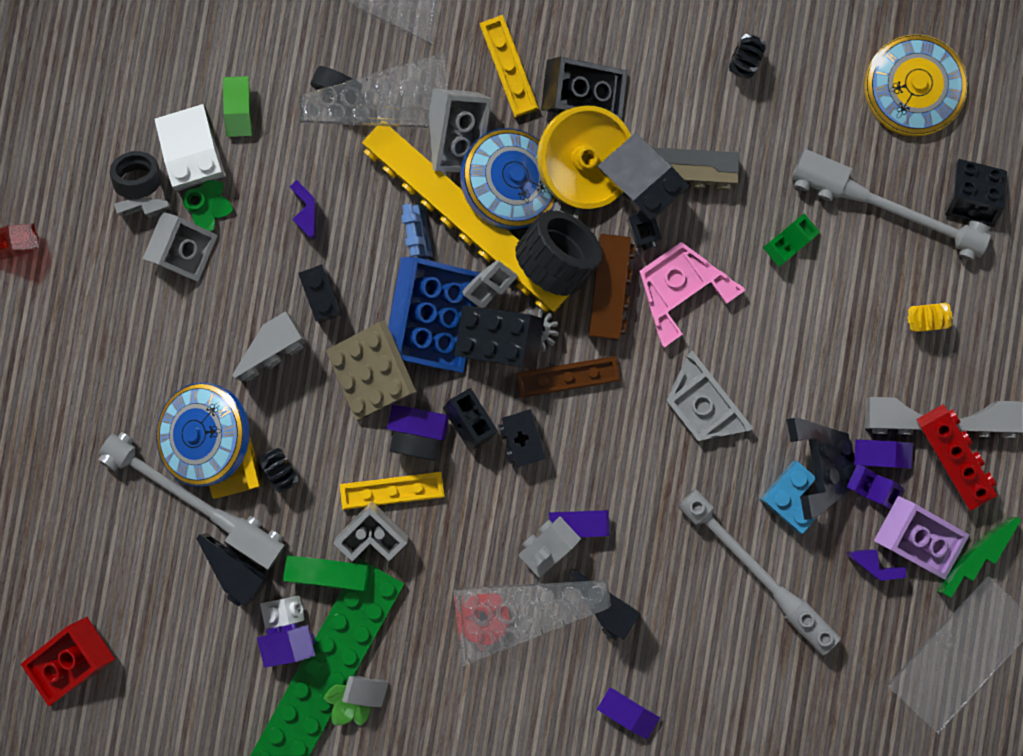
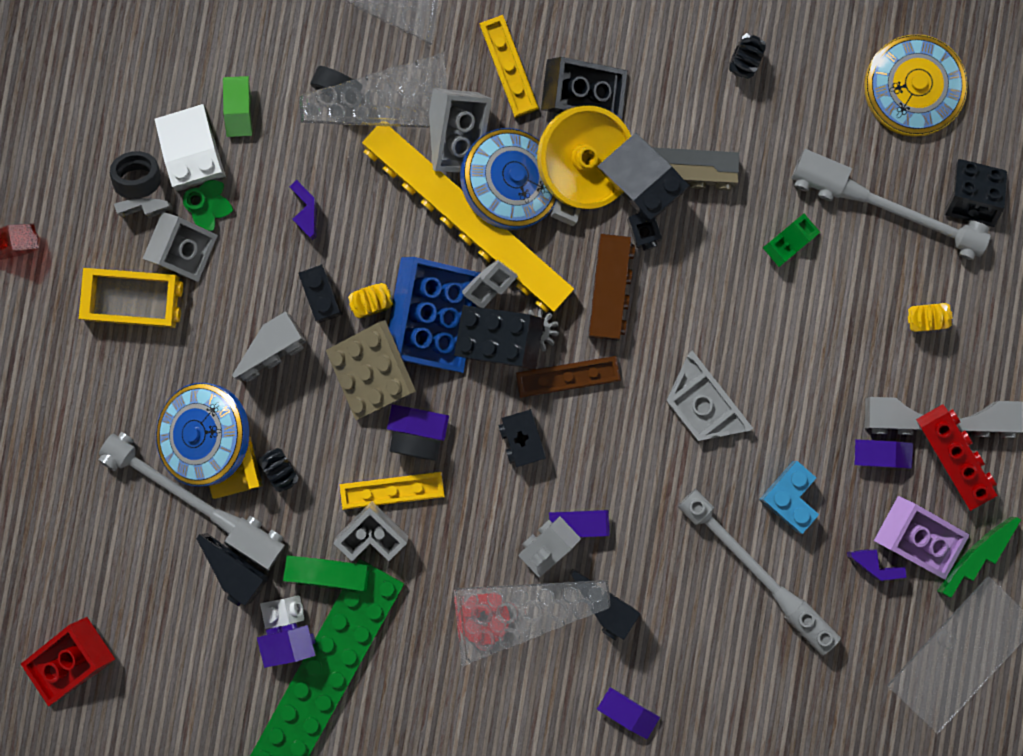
(130, 297): none -> window
(345, 712): bright green plate -> none
(365, 691): light grey slope -> none
(370, 300): none -> yellow gear
(417, 231): medium blue plate -> none
(470, 419): black brick -> none
(558, 253): black tyre -> none
(676, 278): bright pink wing -> none
(831, 463): black wing -> none
(874, 487): dark purple slope -> none

